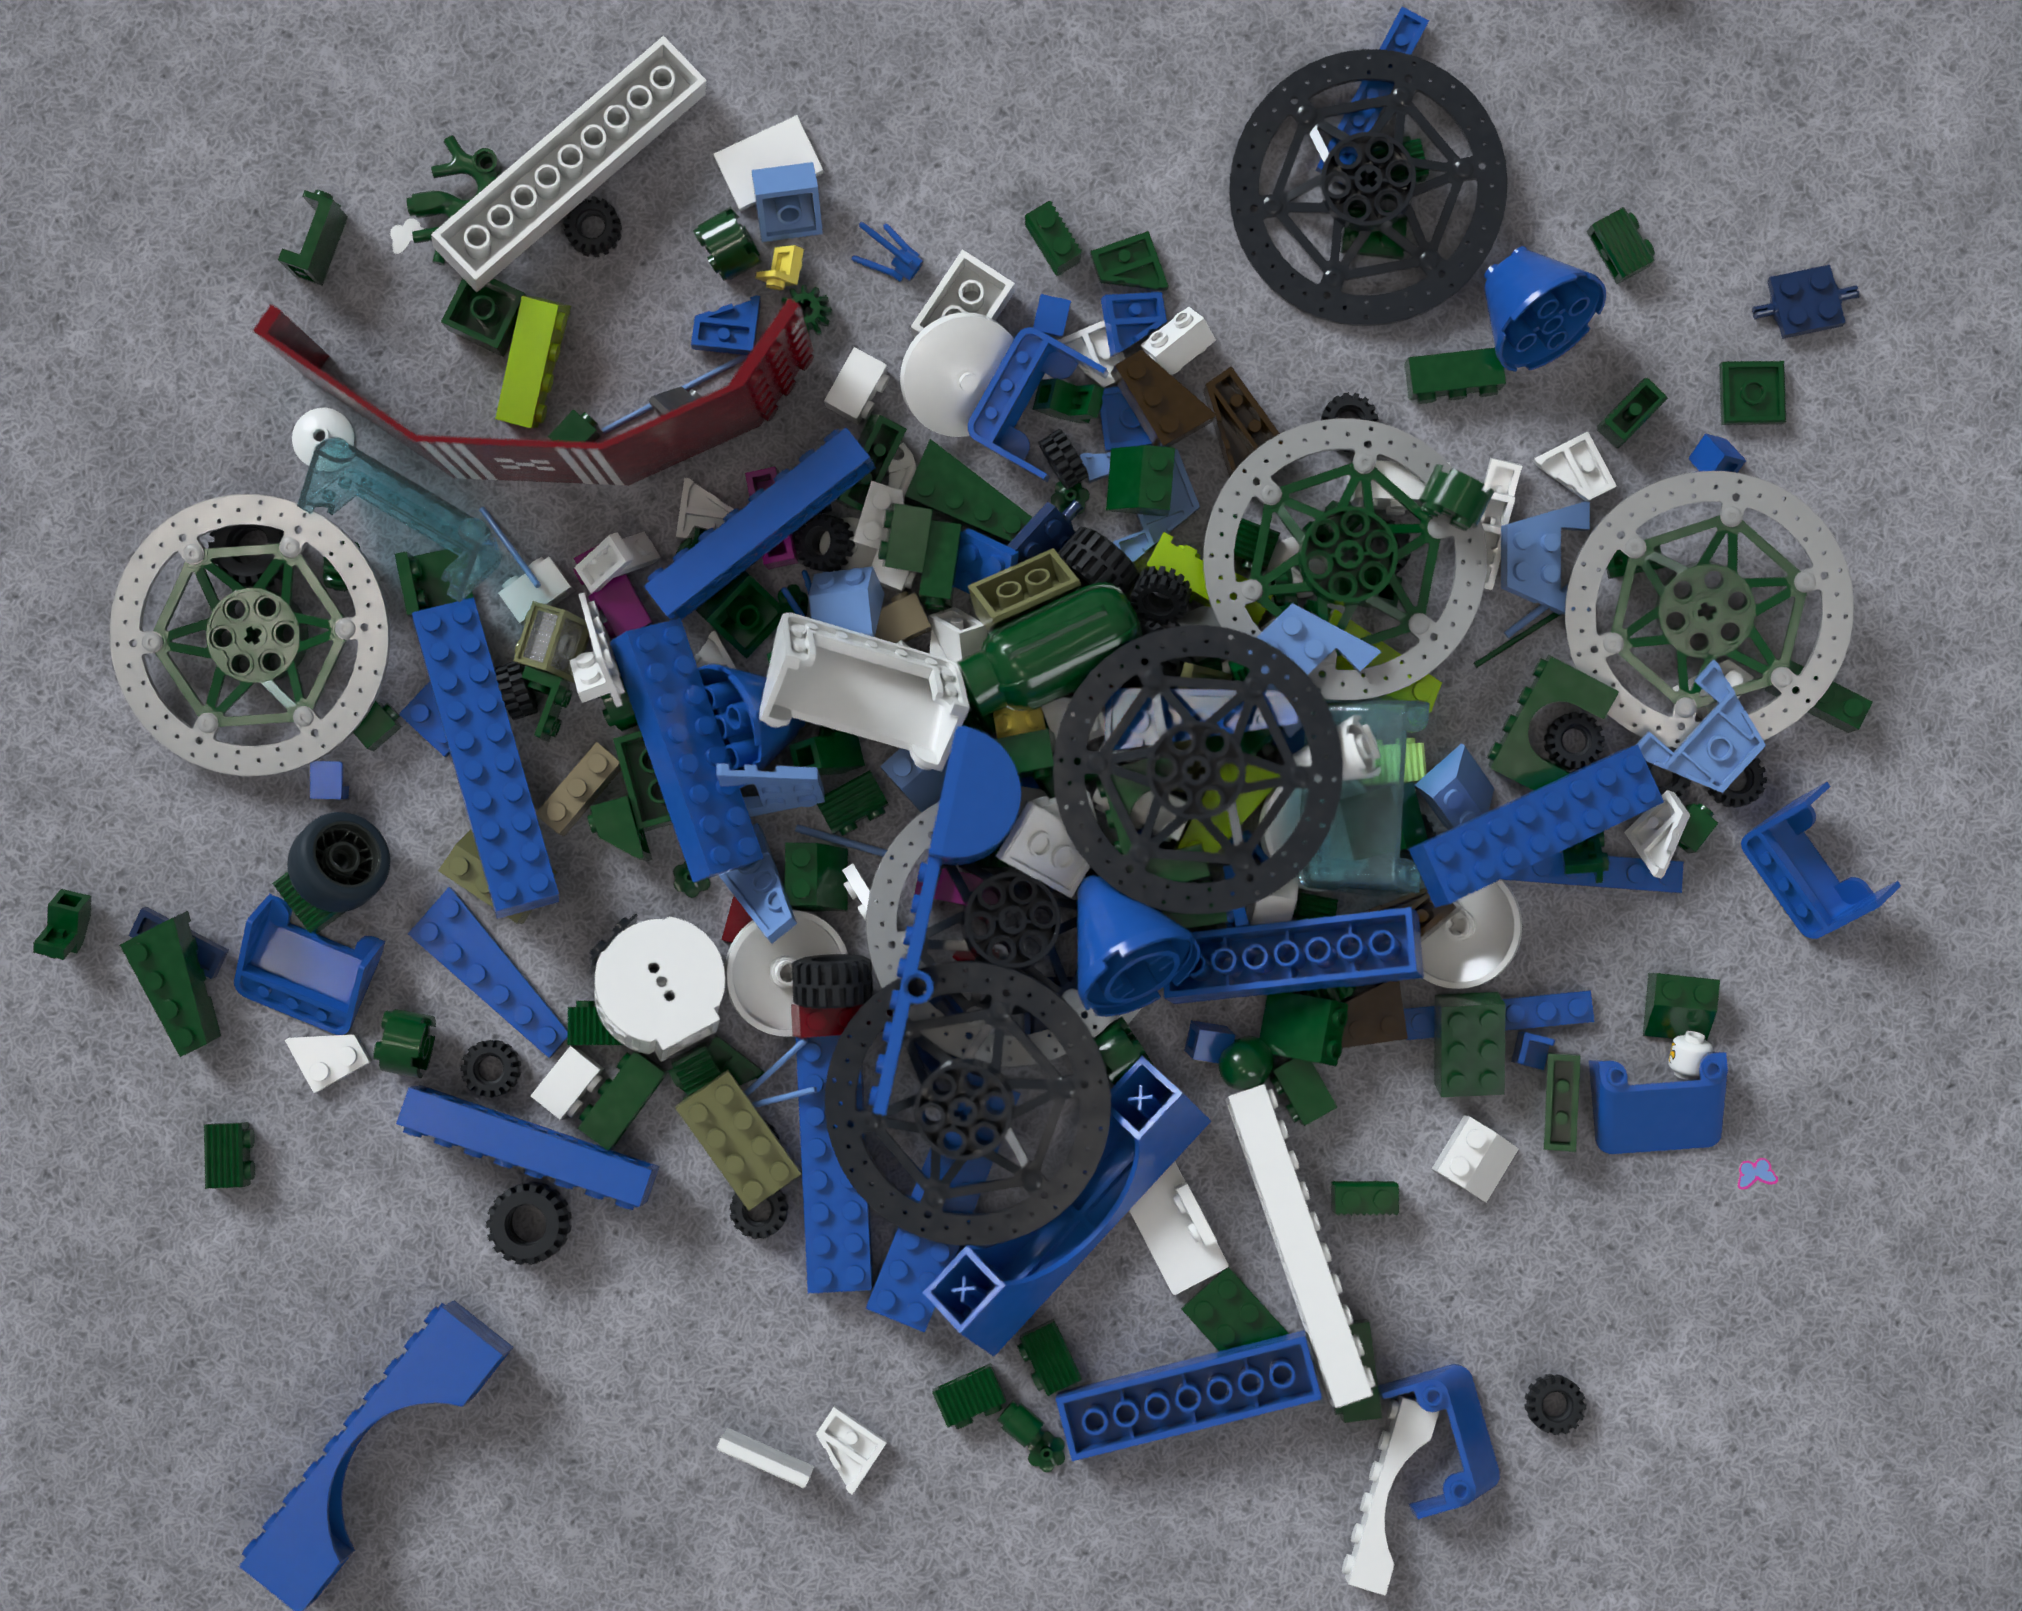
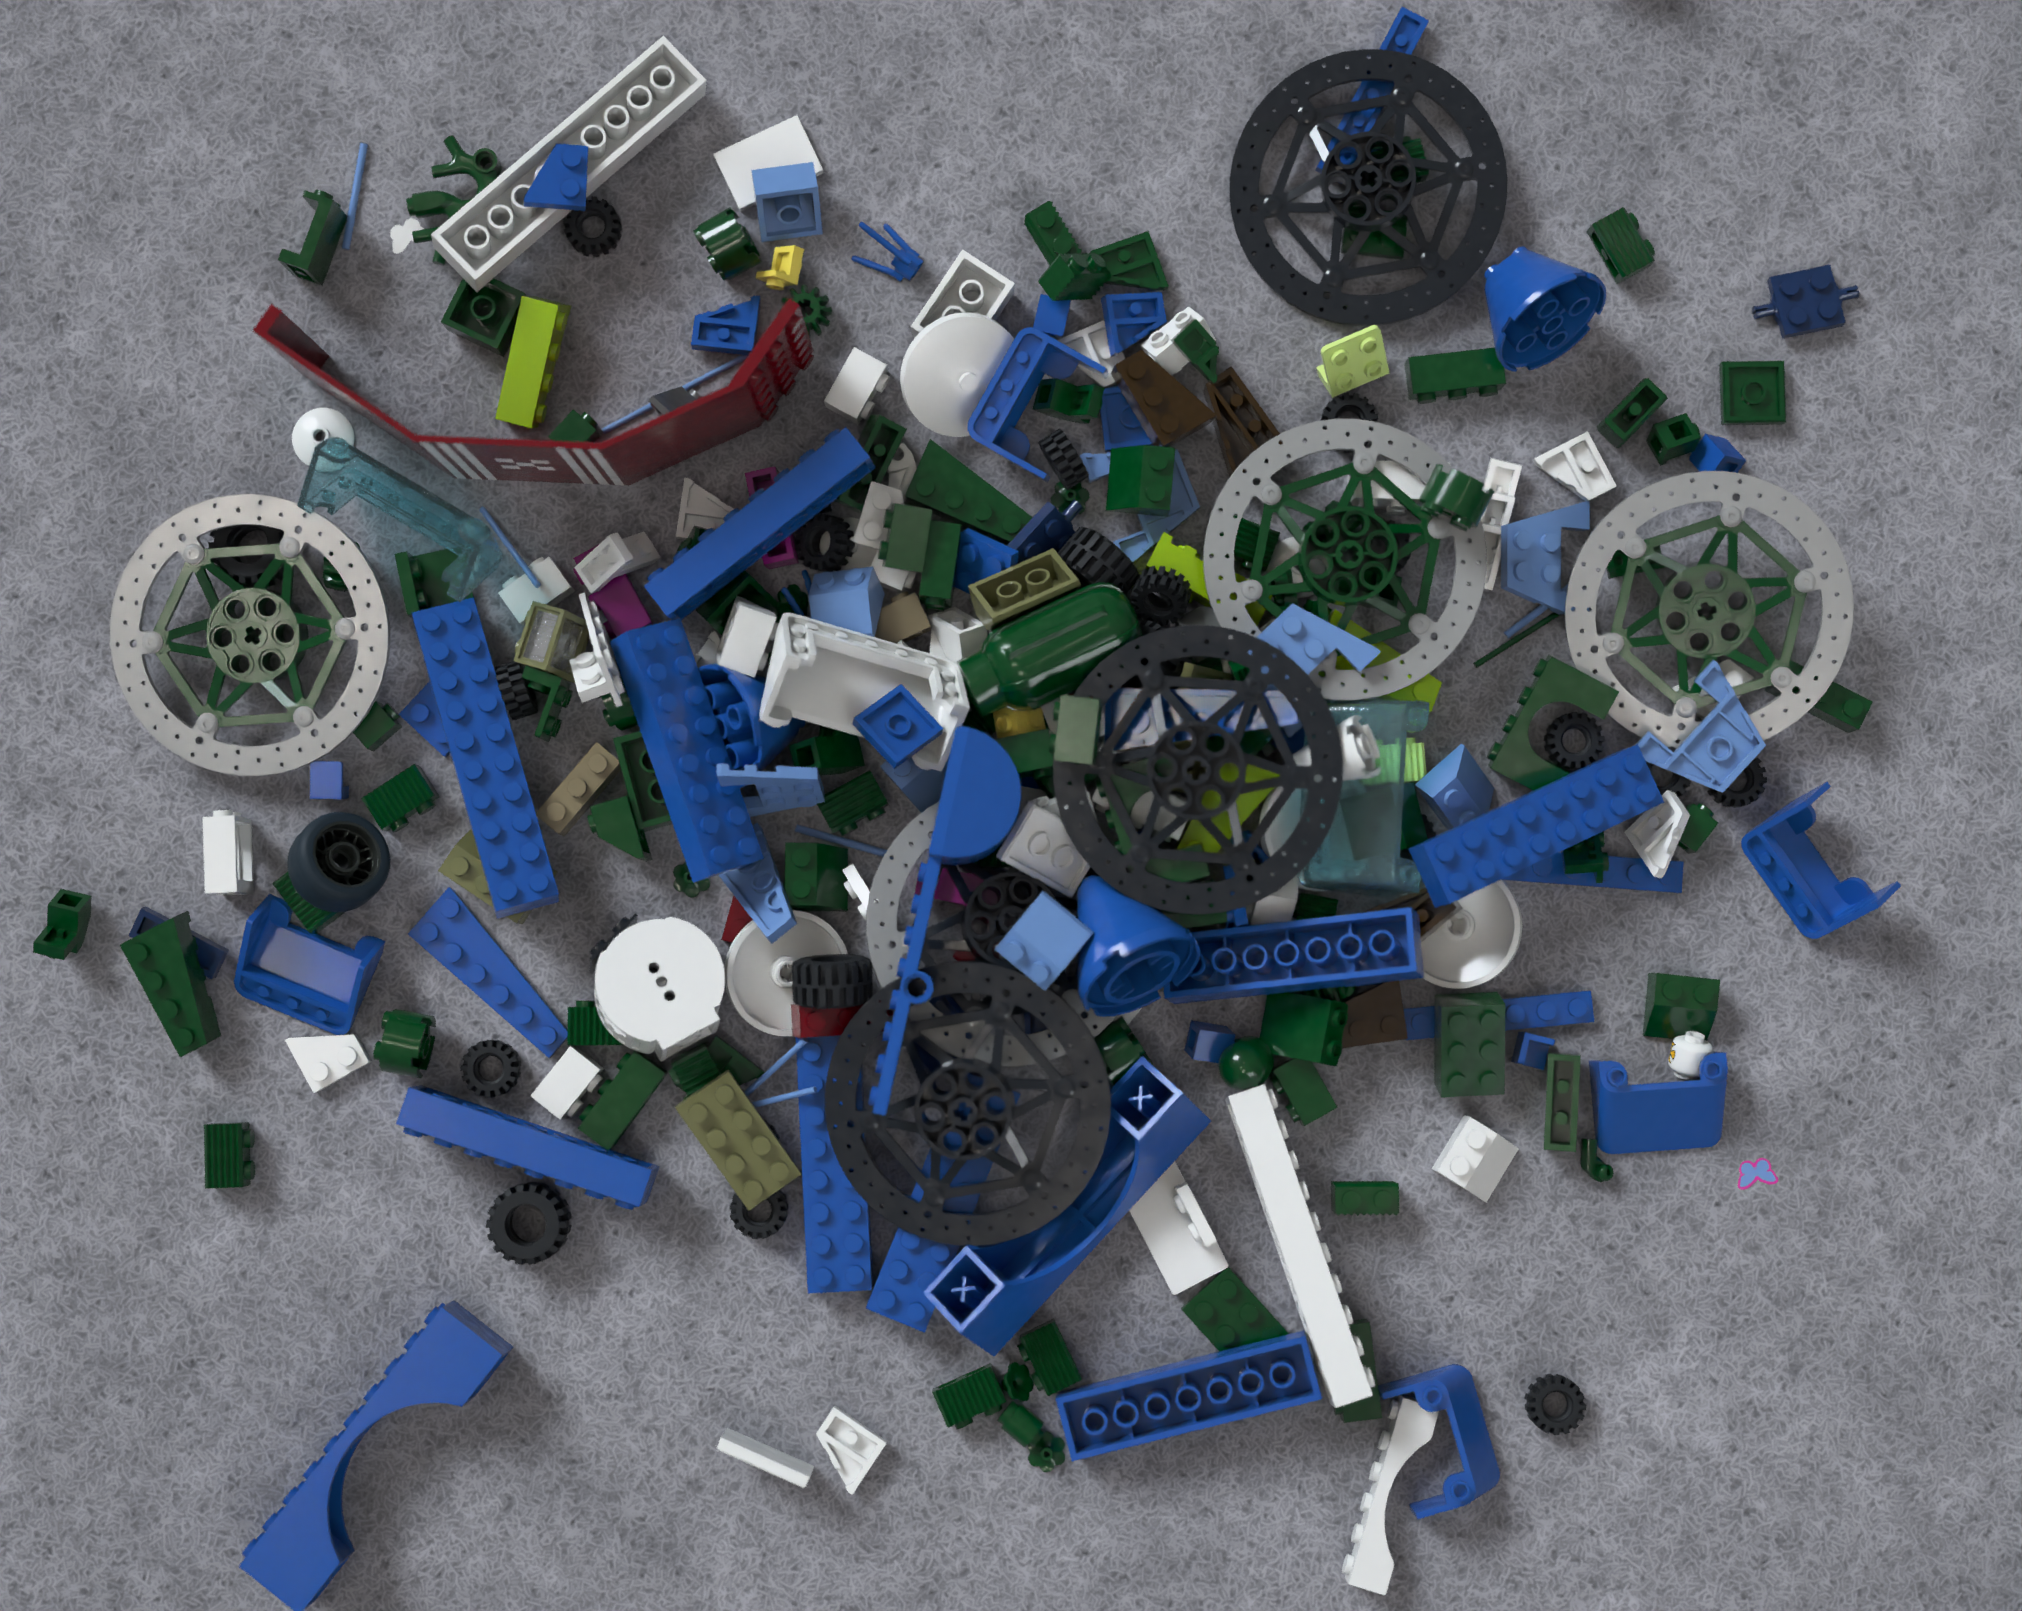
(228, 854): none -> white window
(354, 196): none -> medium blue axle
(401, 798): none -> dark green brick
(561, 180): none -> blue wing
(746, 637): none -> white slope
(897, 726): none -> blue plate
(1017, 1382): none -> dark green plant
(1044, 940): none -> medium blue slope
(1074, 276): none -> dark green brick
(1076, 729): none -> brick
(1198, 349): none -> dark green slope
(1353, 361): none -> yellowish green bracket
(1592, 1164): none -> dark green arm
(1673, 438): none -> dark green brick

